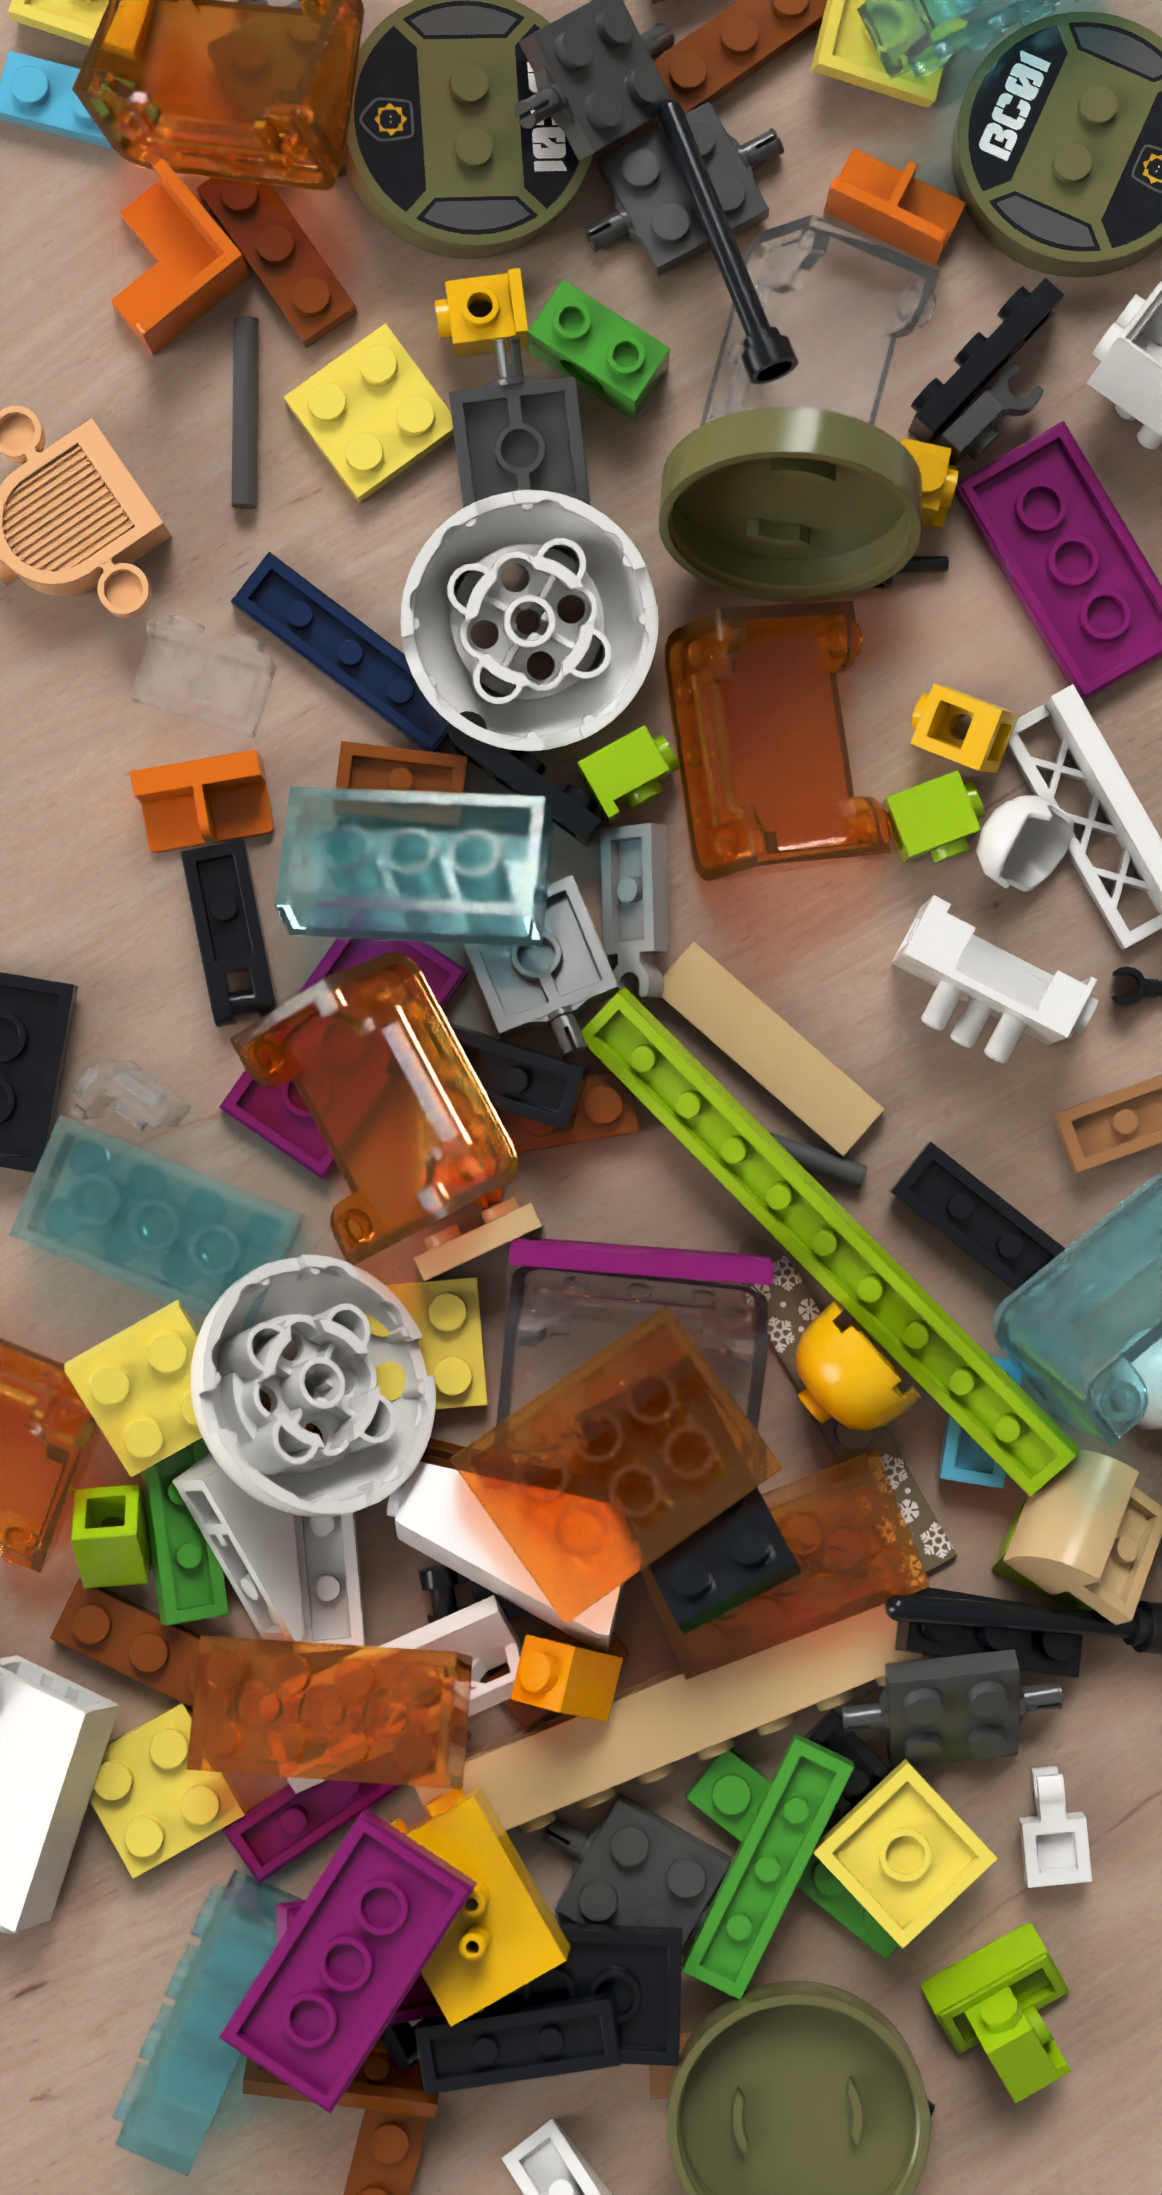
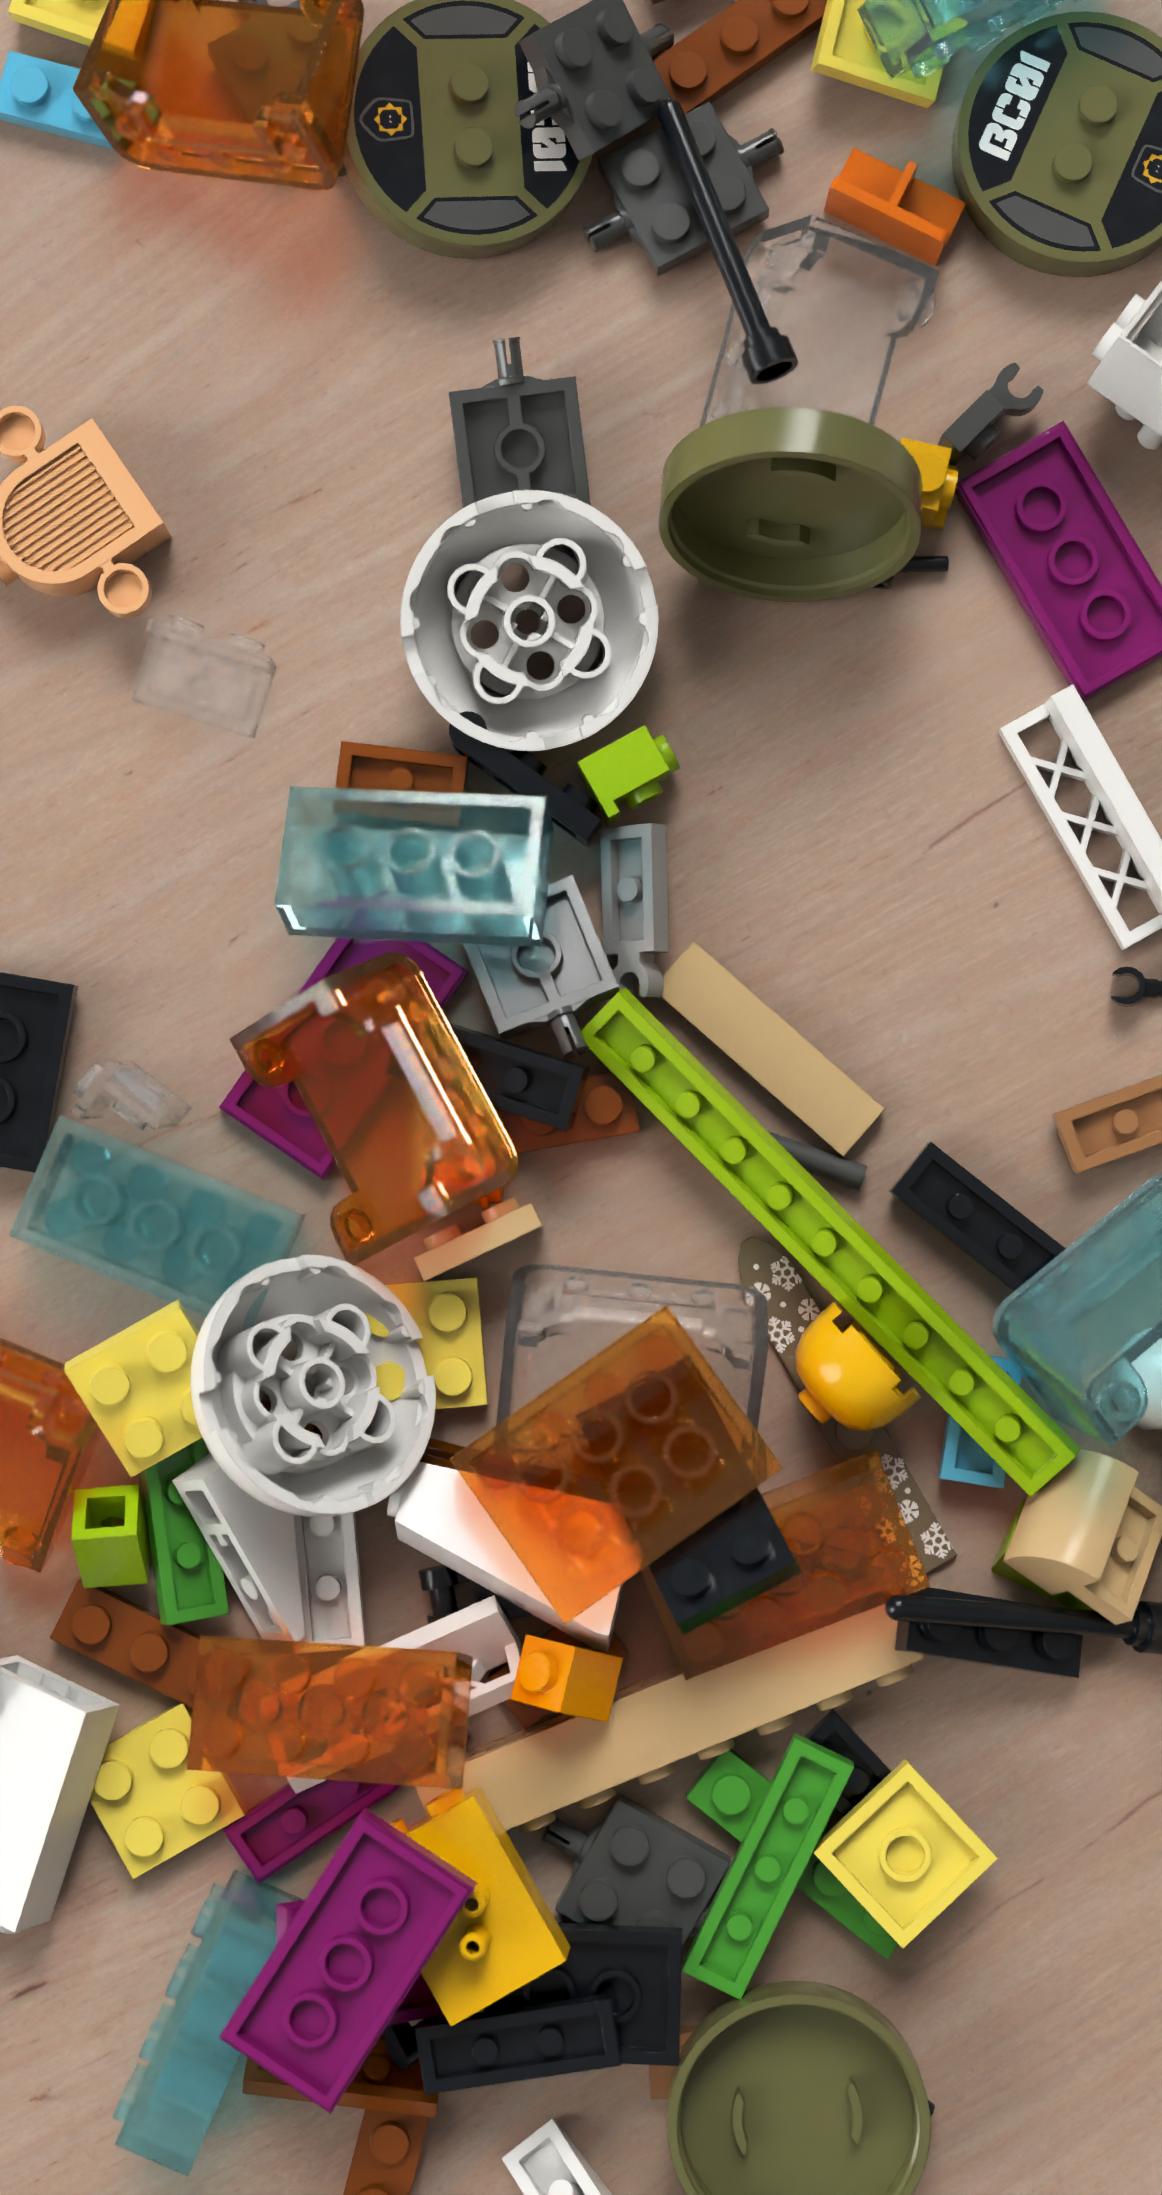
(193, 265): orange panel -> none
(204, 801): orange panel -> none
(229, 929): black plate -> none
(245, 412): dark grey bar -> none
(279, 256): dark orange plate -> none
(340, 649): dark blue tile -> none
(371, 413): light yellow plate -> none
(476, 334): yellow brick -> none
(598, 348): bright green brick -> none
(642, 1260): magenta tile -> none
(768, 740): clear orange windscreen -> none
(934, 818): lime brick -> none
(952, 1708): dark grey plate -> none
(983, 359): black plate -> none
(986, 738): yellow brick -> none
(991, 983): white piece -> none
(1012, 1961): lime slope -> none
(1017, 2044): lime brick -> none
(1024, 841): white hair -> none
(1053, 1841): white plate -> none

